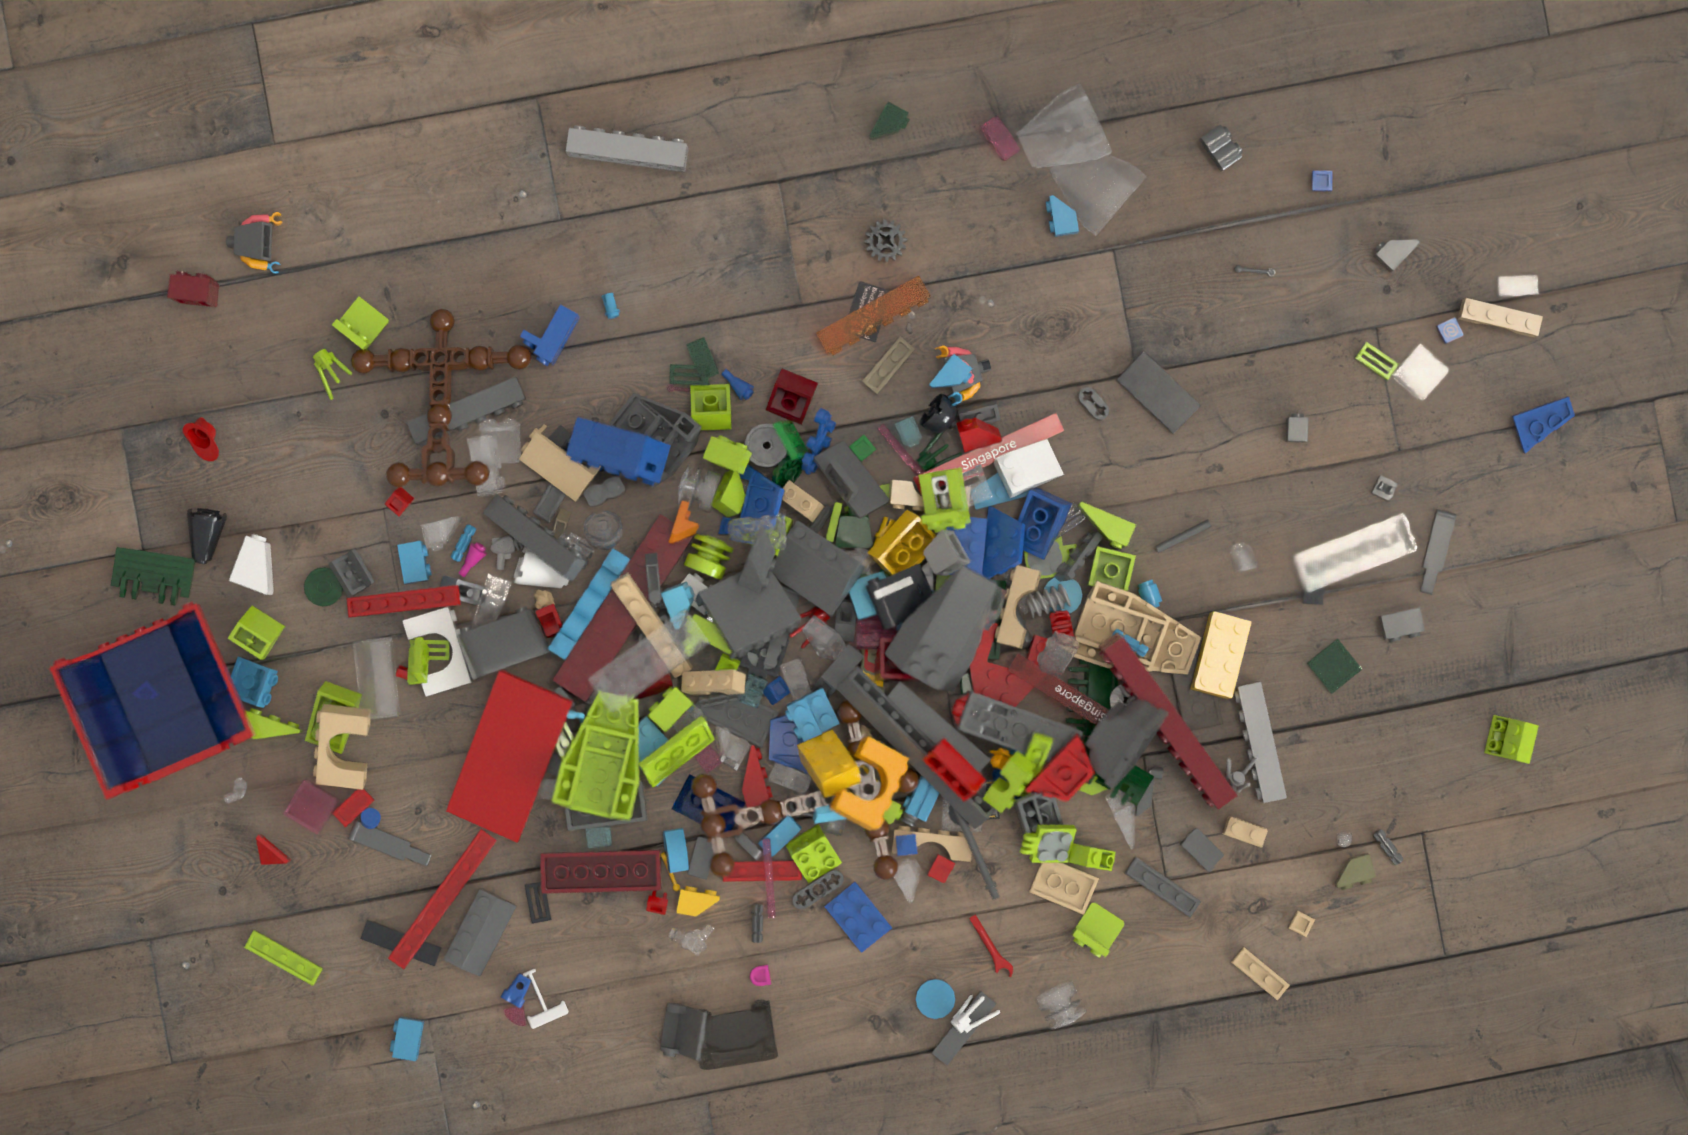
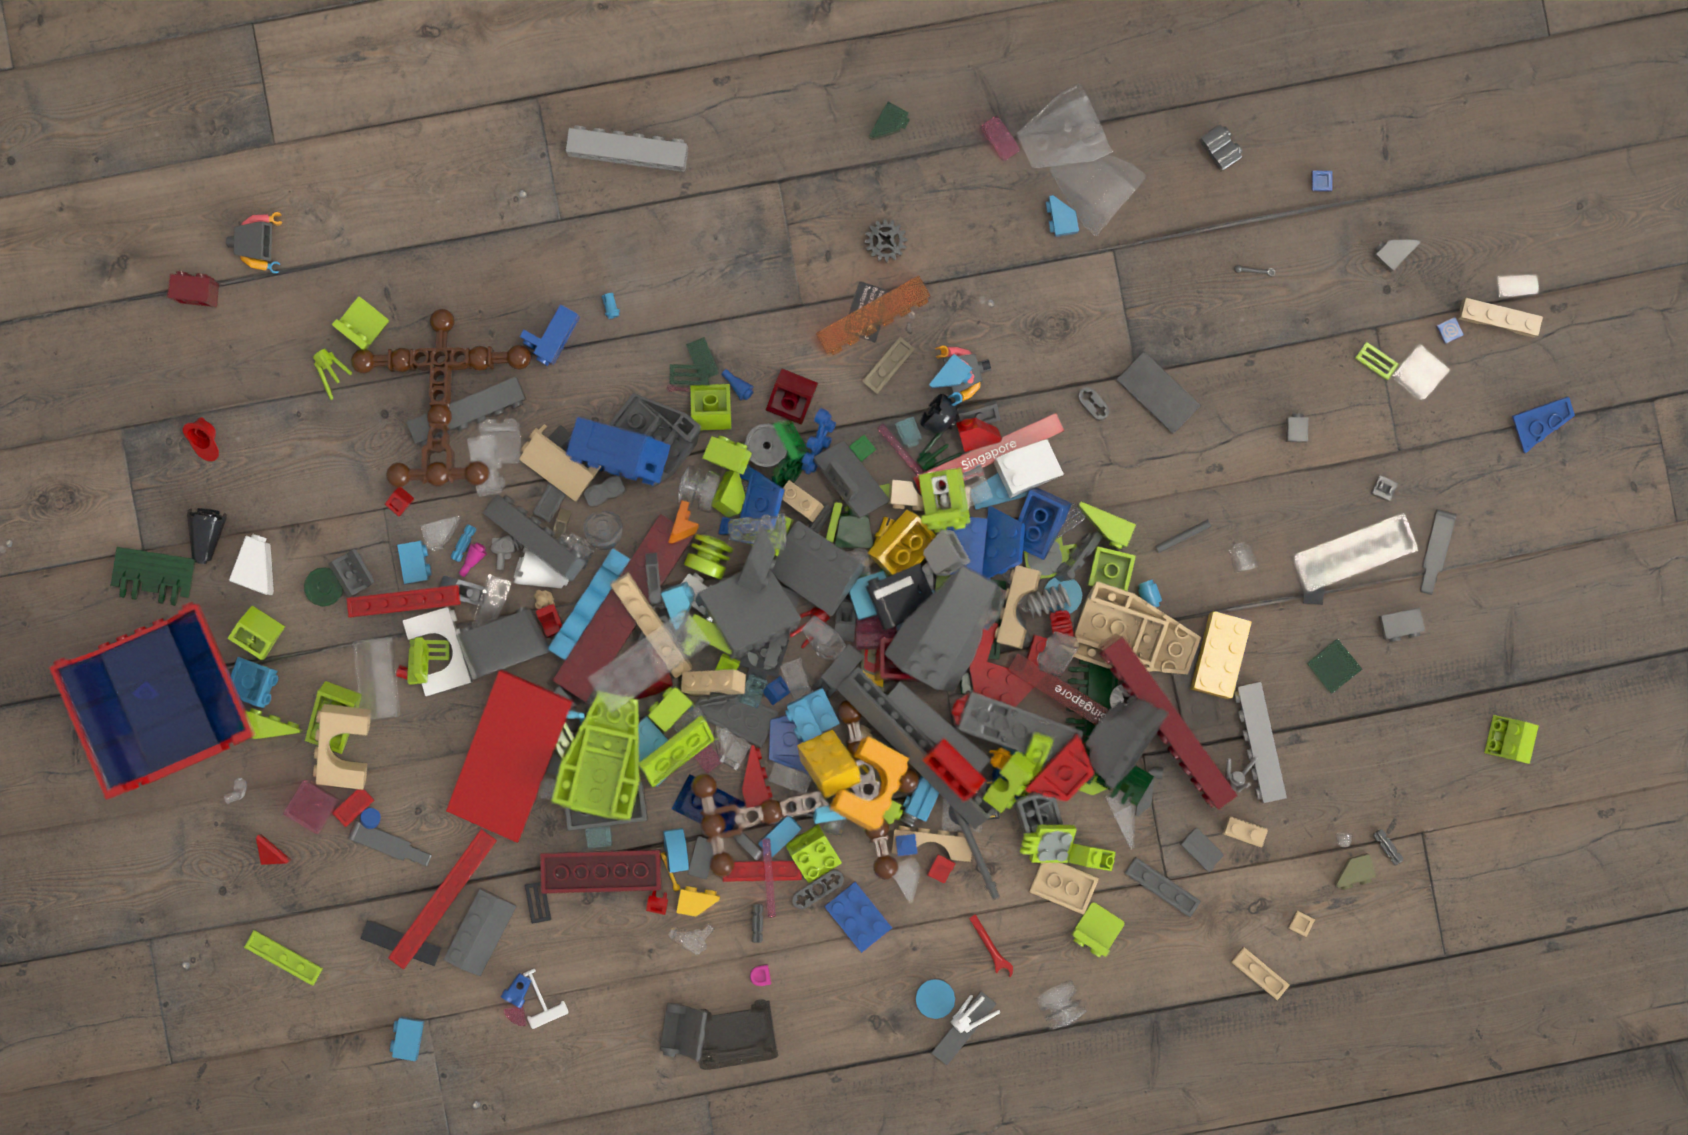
(1134, 644): dark azure axle -> none

